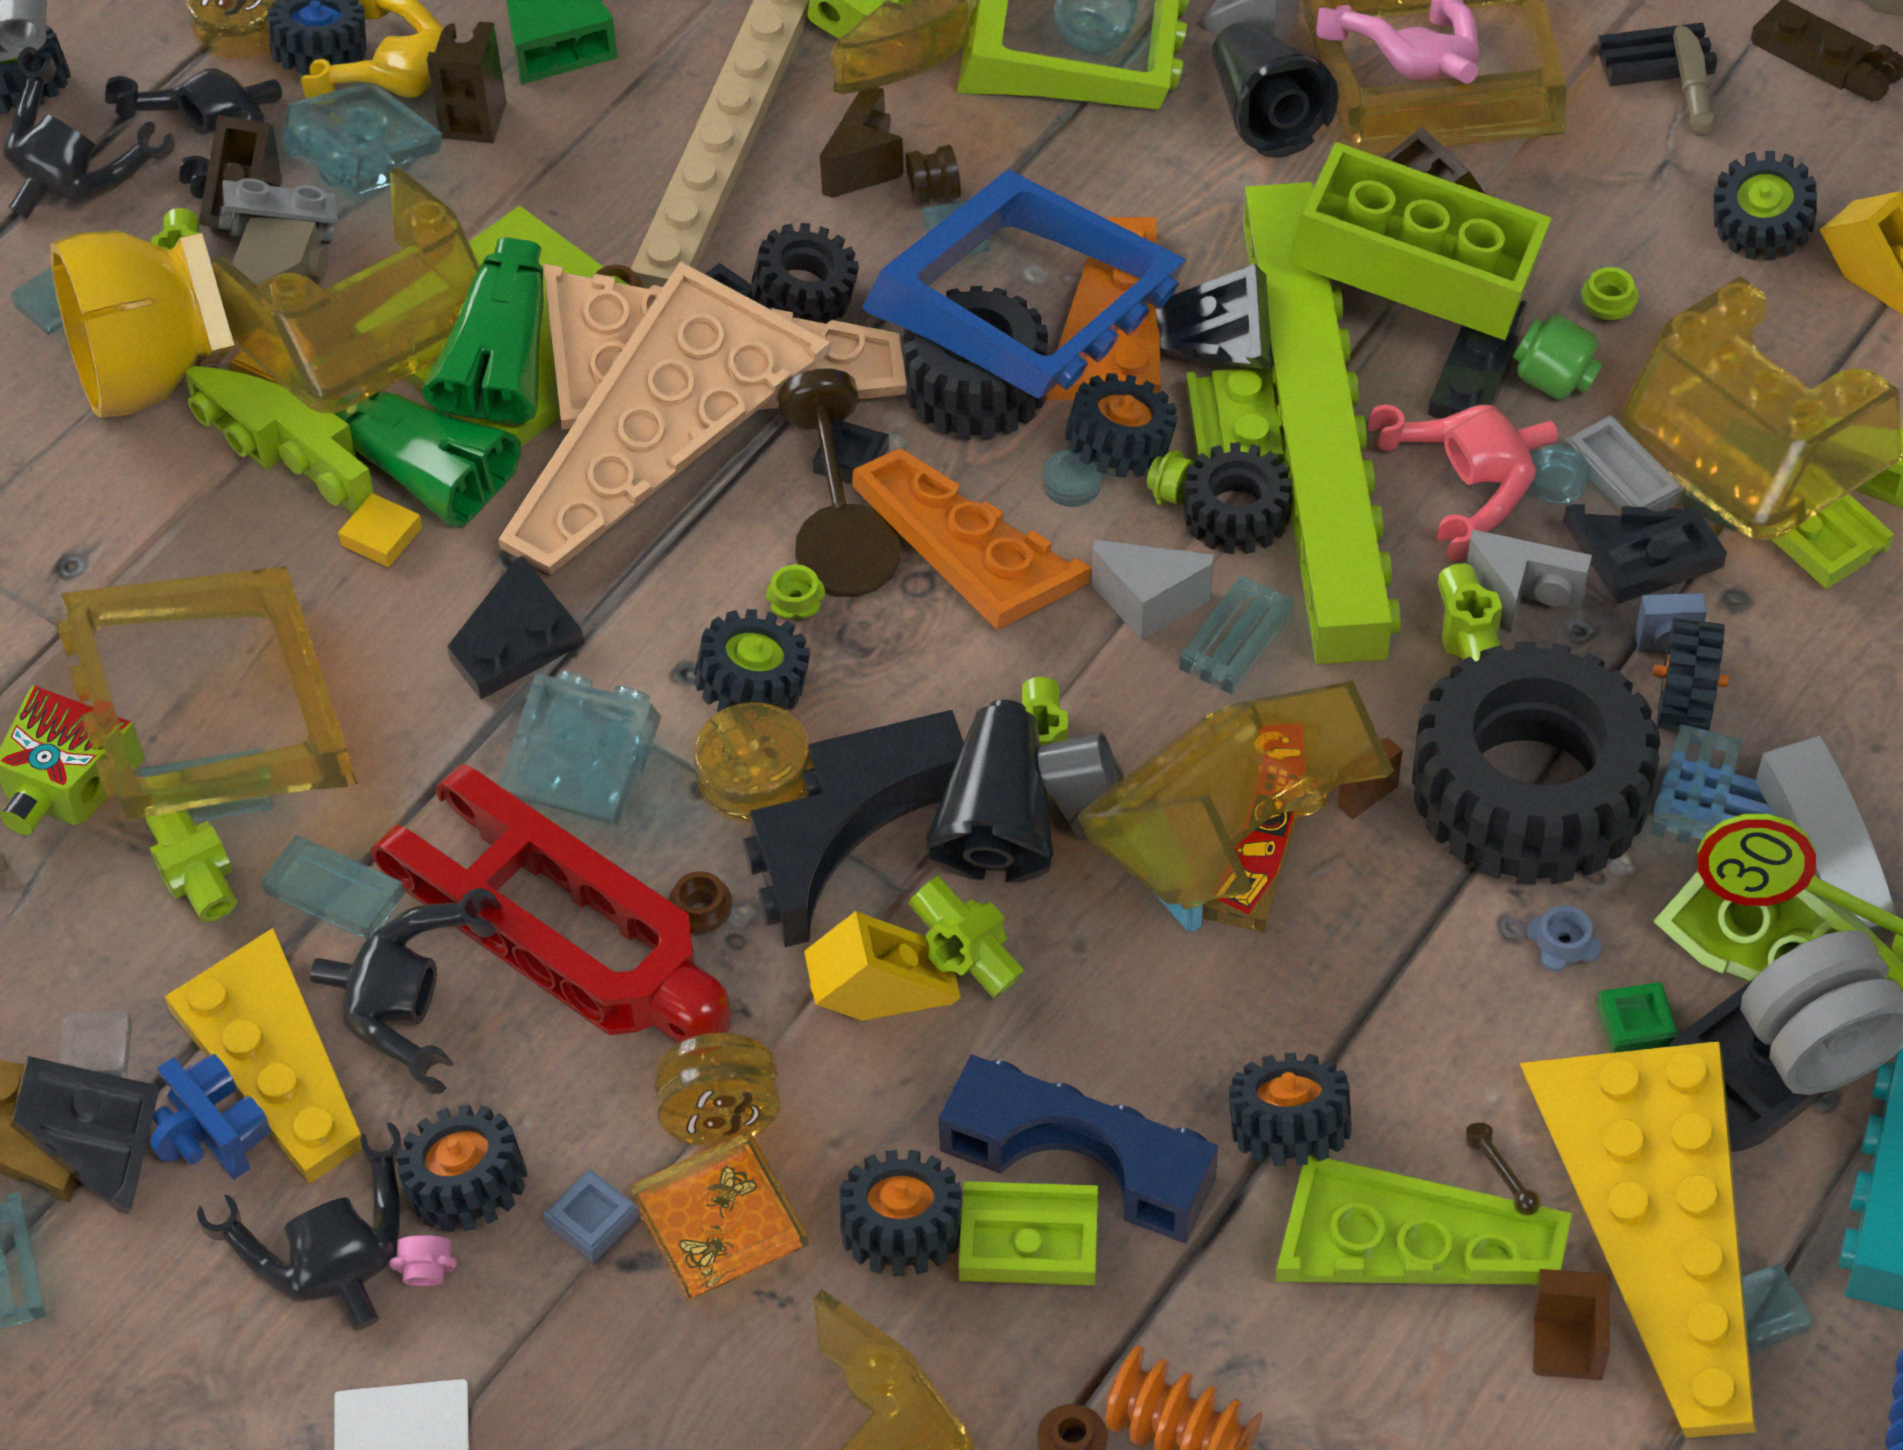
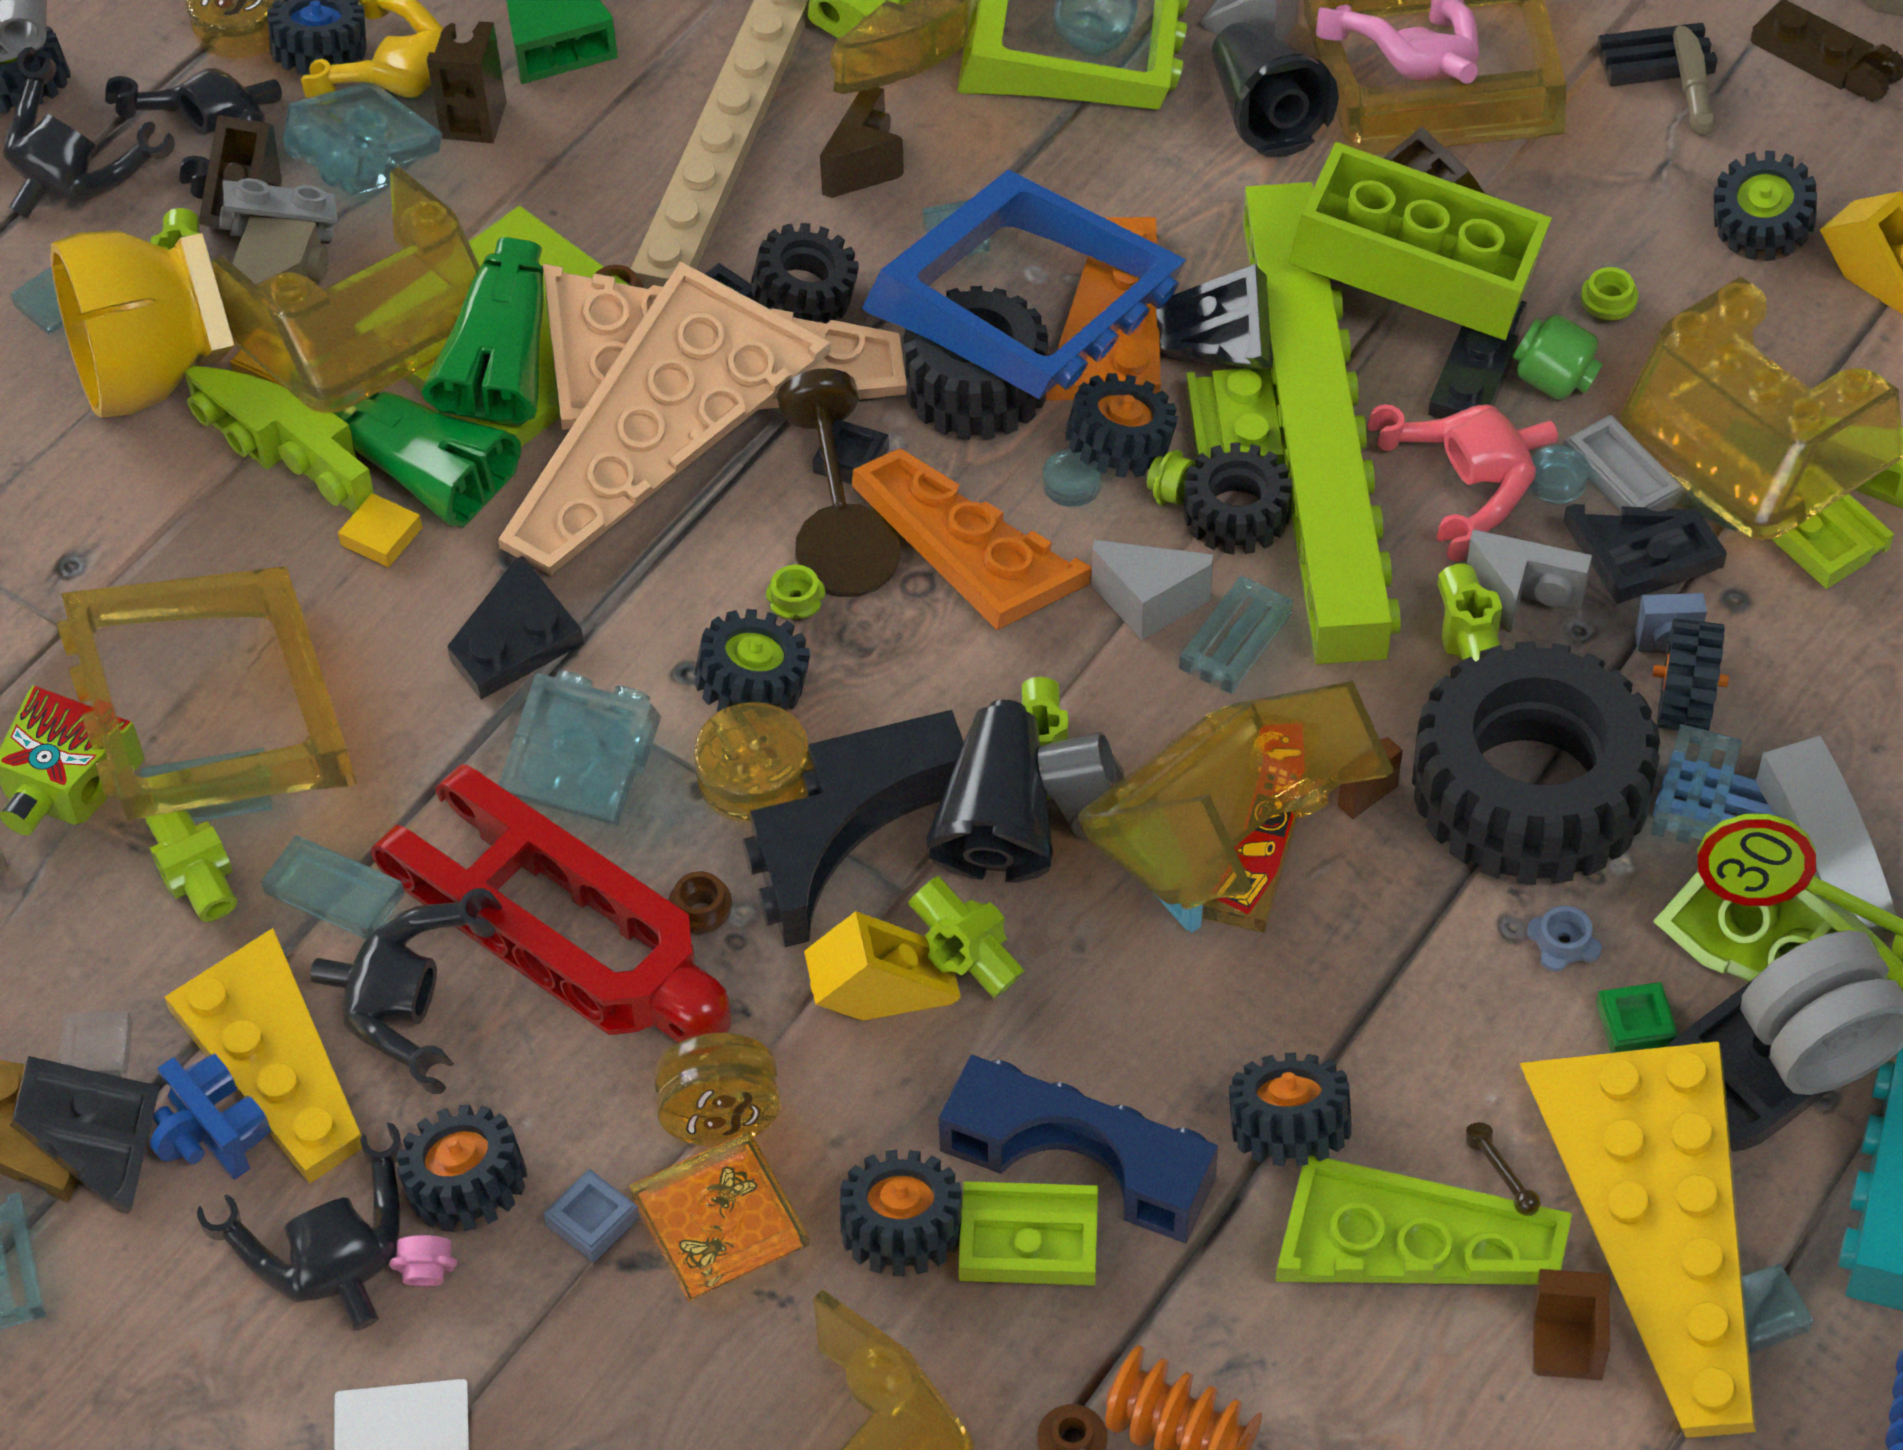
(933, 175): dark brown wheel -> none

